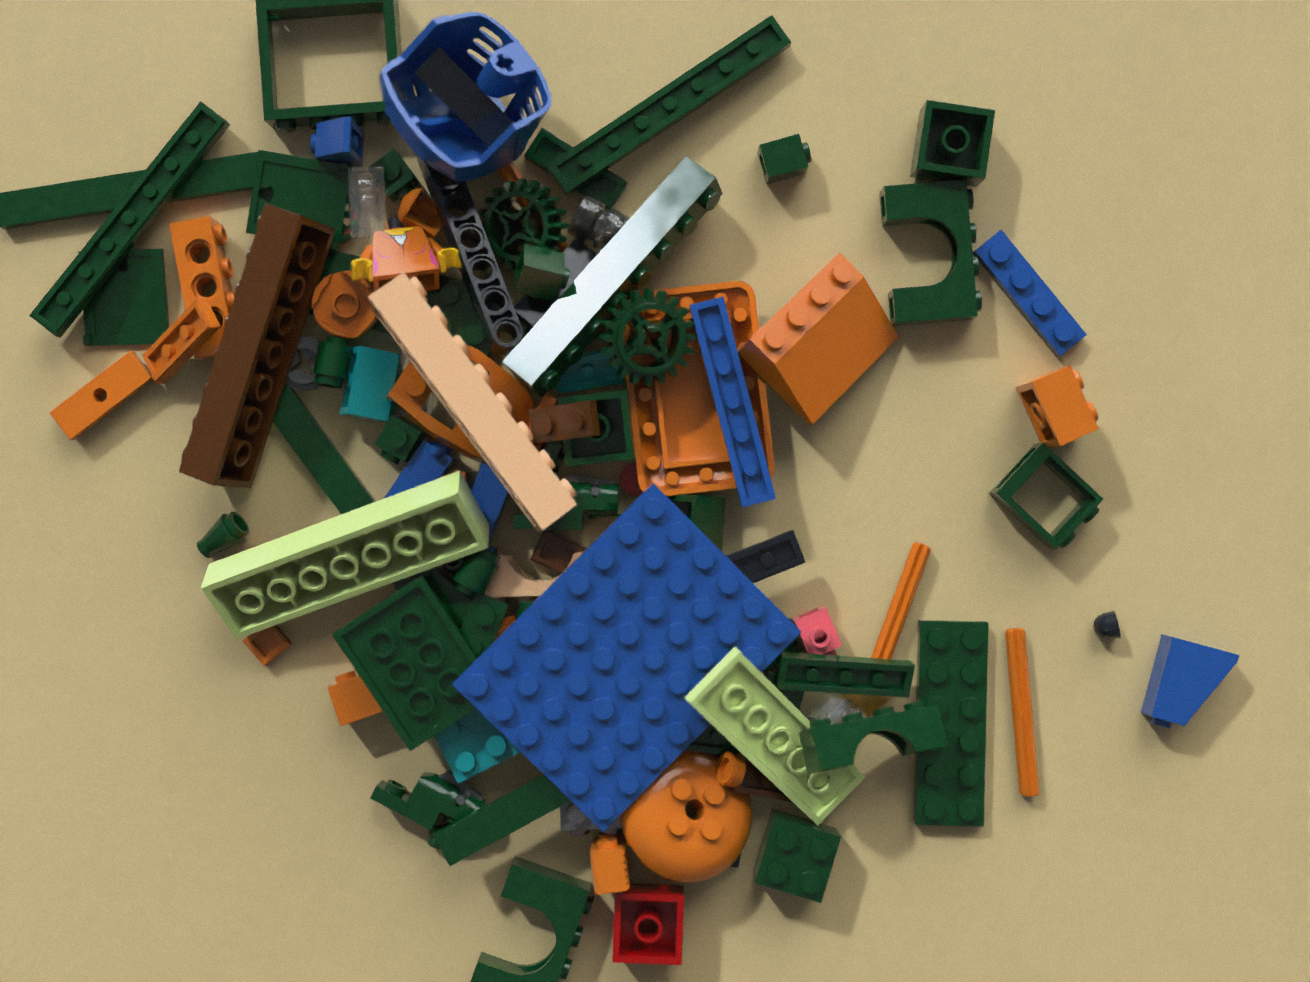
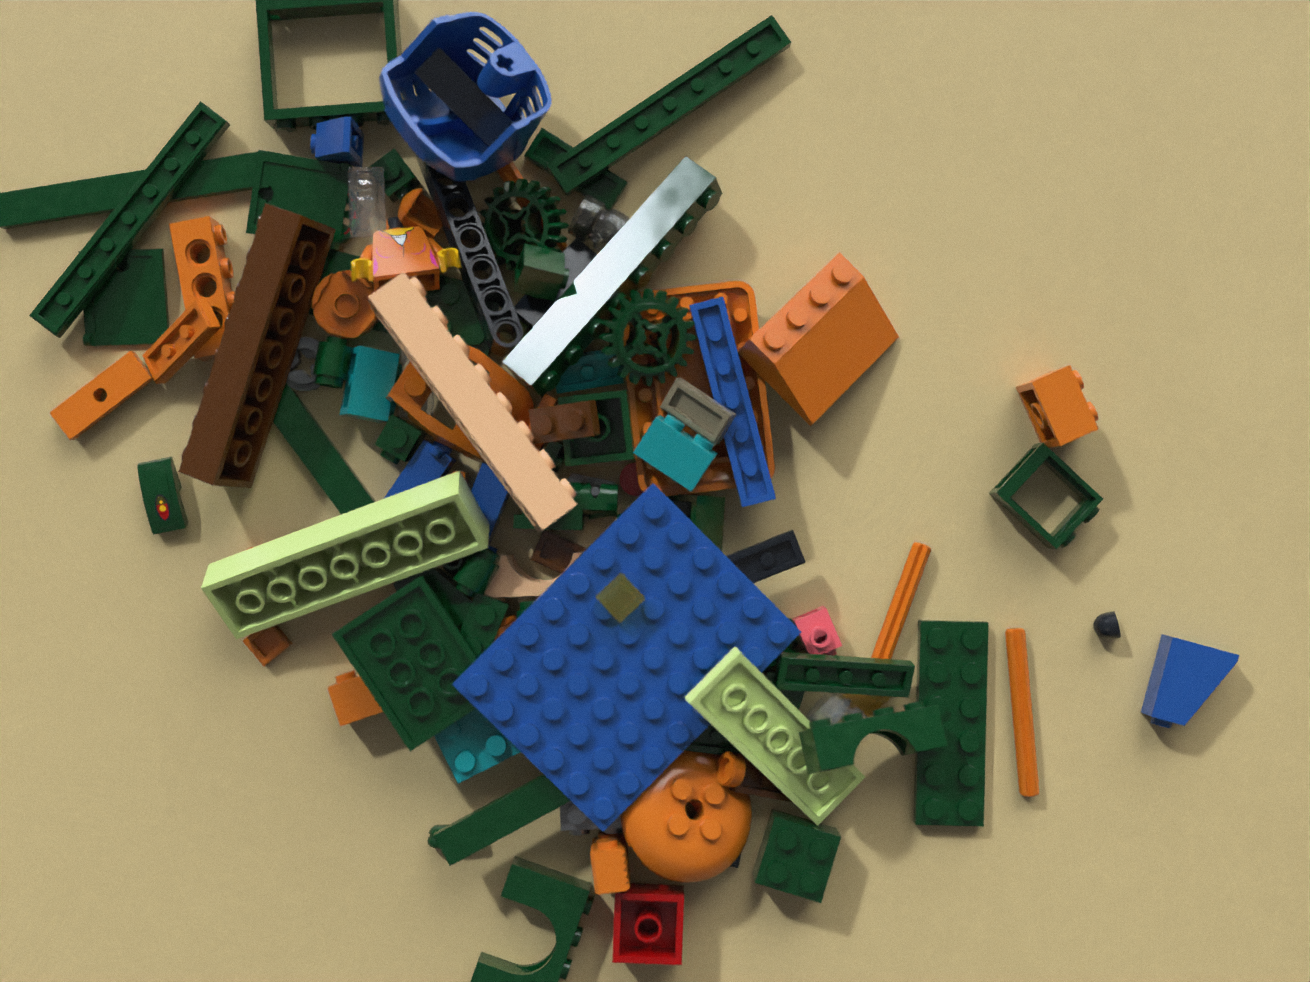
(161, 495): none -> dark green slope
(225, 533): dark green cone -> none
(430, 798): dark green plate -> none
(620, 597): none -> clear yellow tile
(676, 451): none -> teal brick
(698, 410): none -> dark tan tile
(784, 158): dark green brick -> none
(946, 208): dark green arch -> none
(952, 142): dark green brick -> none
(1029, 293): blue plate -> none

